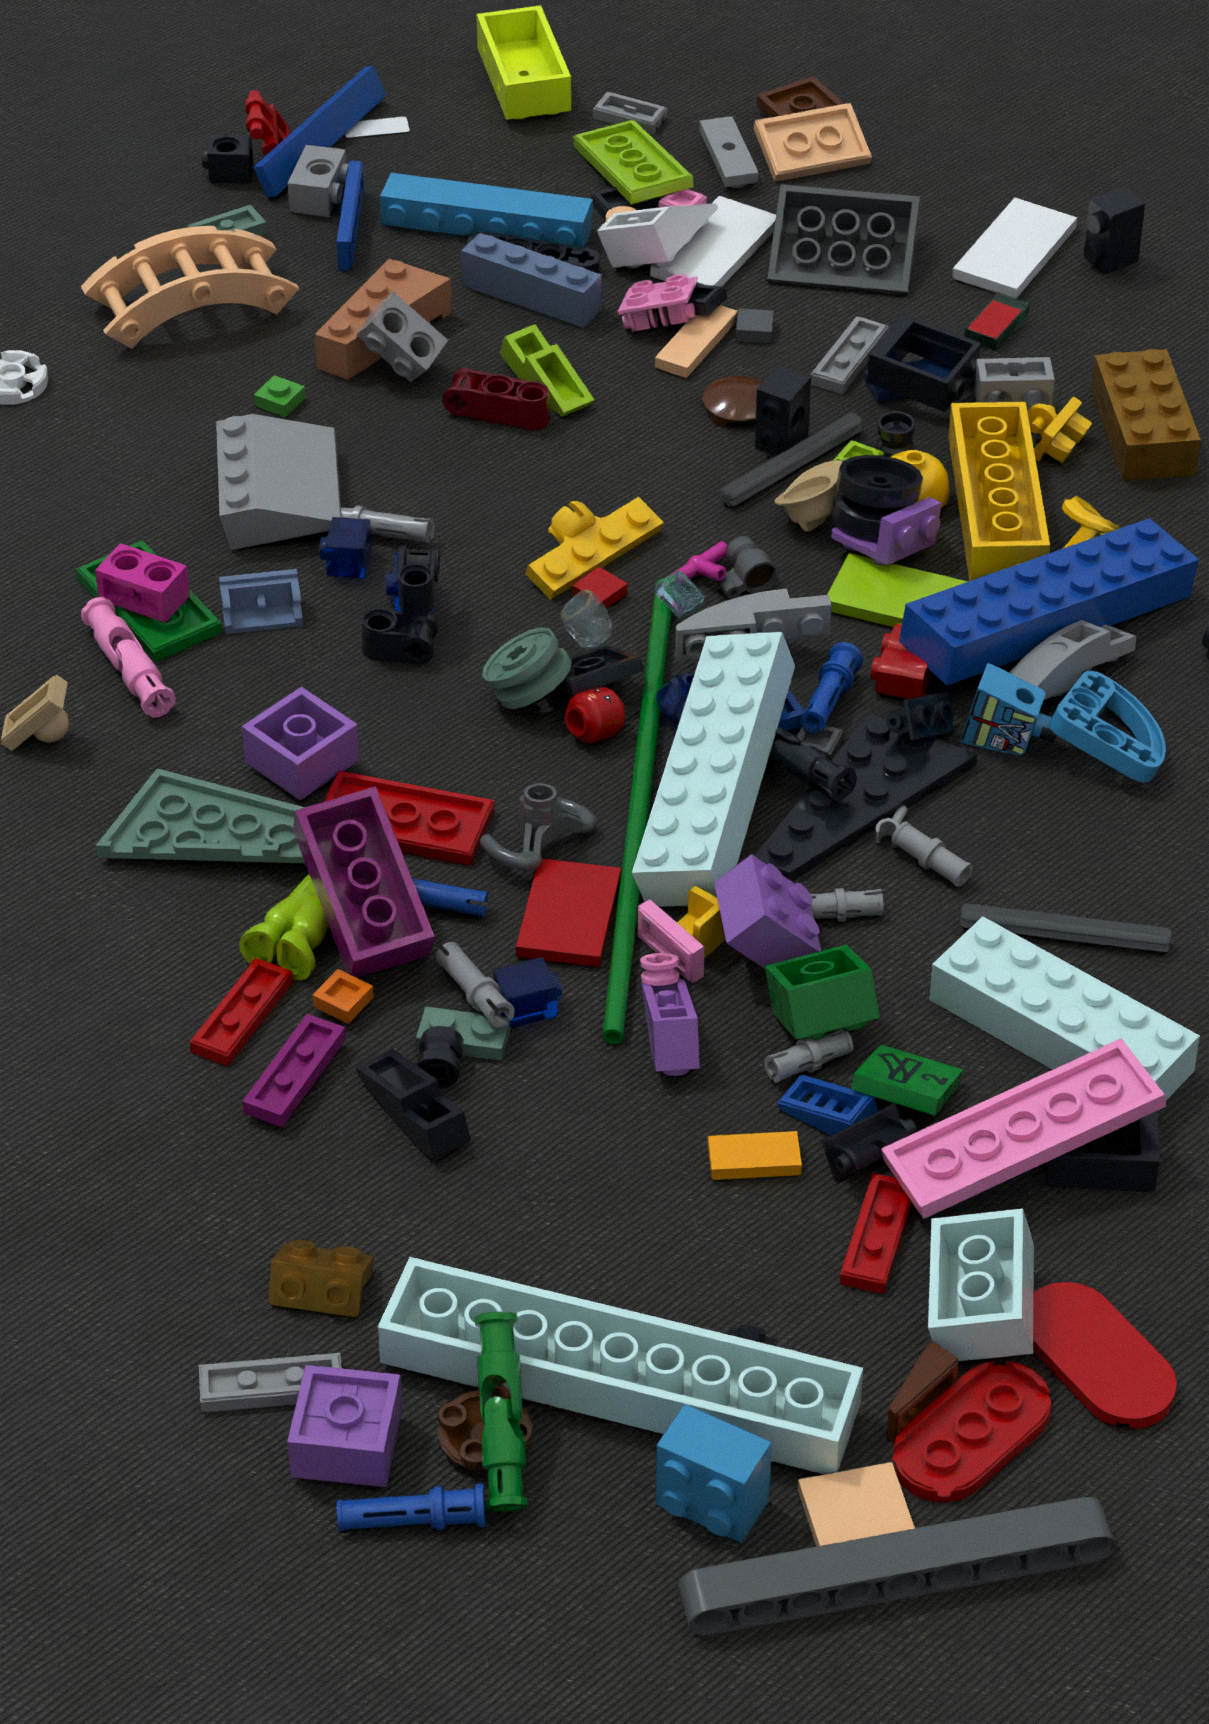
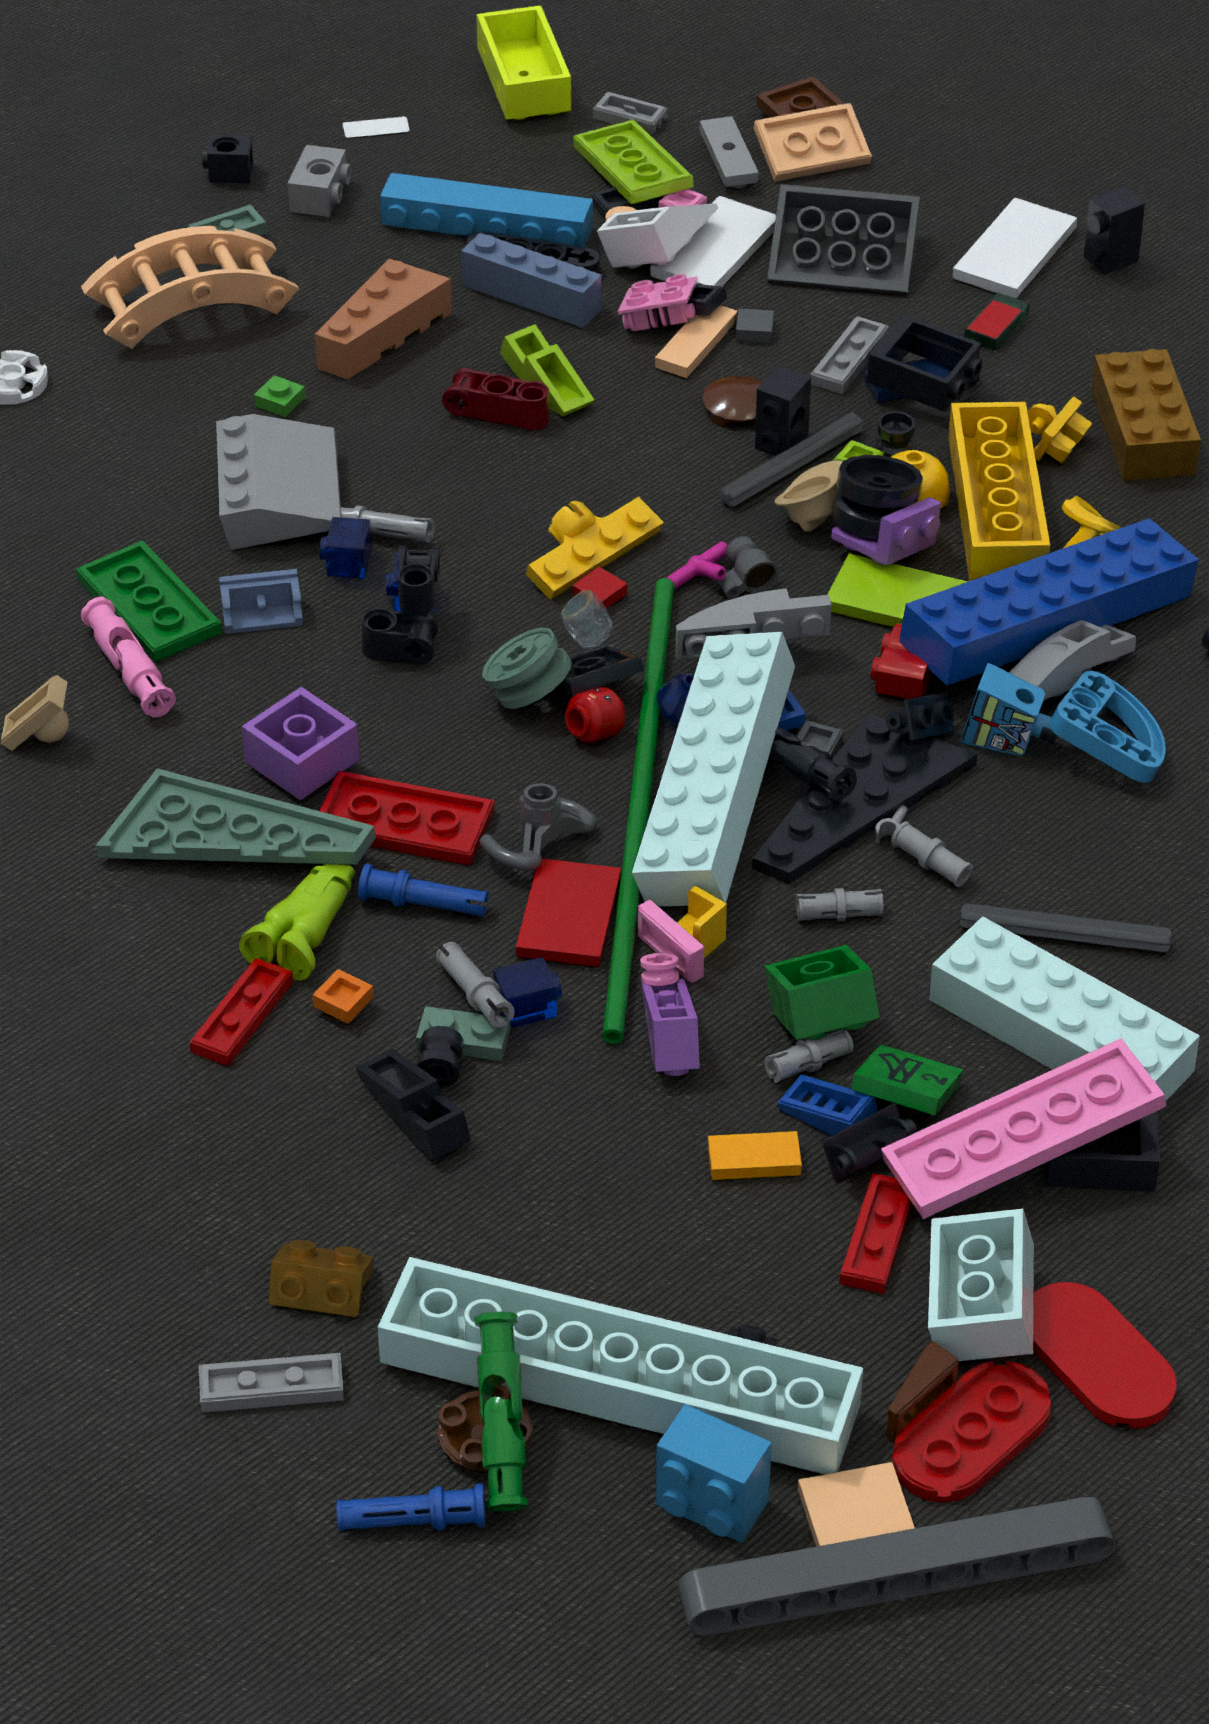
(143, 582): dark pink brick -> none
(265, 122): red plate -> none
(294, 1070): magenta plate -> none
(321, 128): blue tile -> none
(345, 1426): medium lavender container -> none
(350, 216): blue tile -> none
(363, 883): magenta brick -> none
(406, 332): light grey brick -> none
(679, 593): clear light blue tile -> none
(766, 913): medium lavender brick -> none
(835, 678): blue pin -> none
(1014, 380): light grey brick -> none

